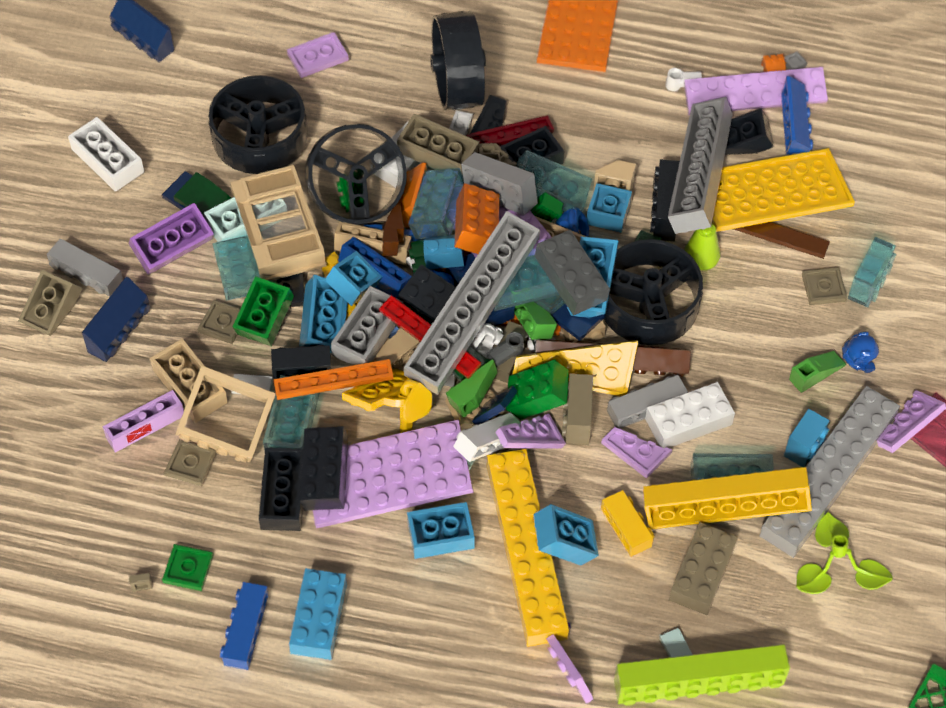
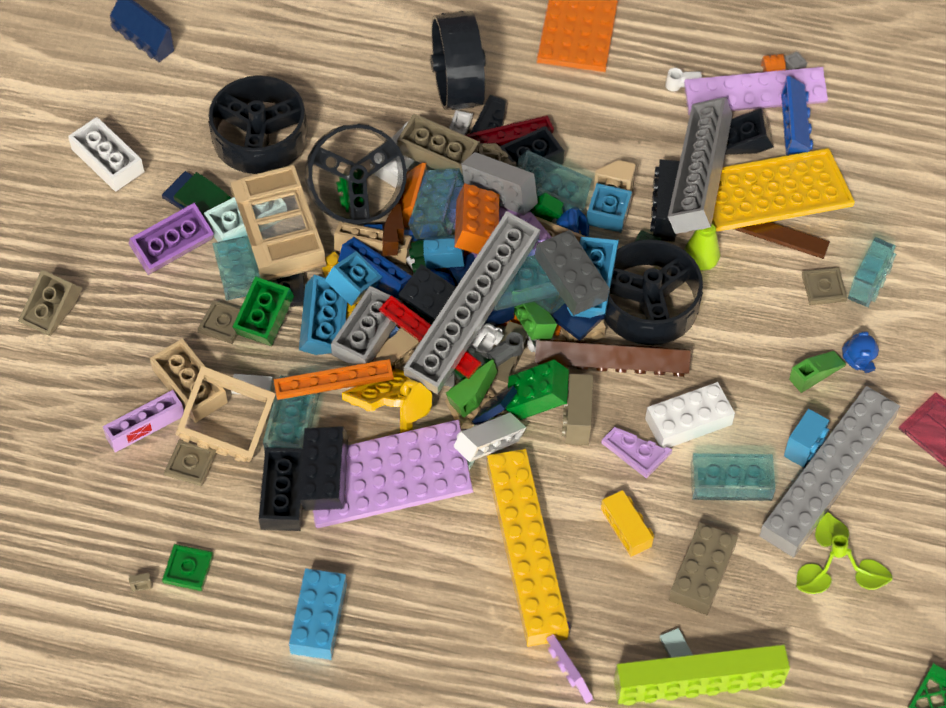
(84, 267): light grey brick -> none
(115, 320): dark blue slope -> none
(245, 625): blue brick -> none
(300, 360): black brick -> none
(317, 55): lavender plate -> none
(440, 530): dark azure brick -> none
(531, 434): lavender wing -> none
(565, 535): dark azure brick -> none
(607, 363): yellow wing -> none
(633, 406): light grey brick -> none
(727, 498): yellow brick -> none
(911, 420): lavender wing -> none

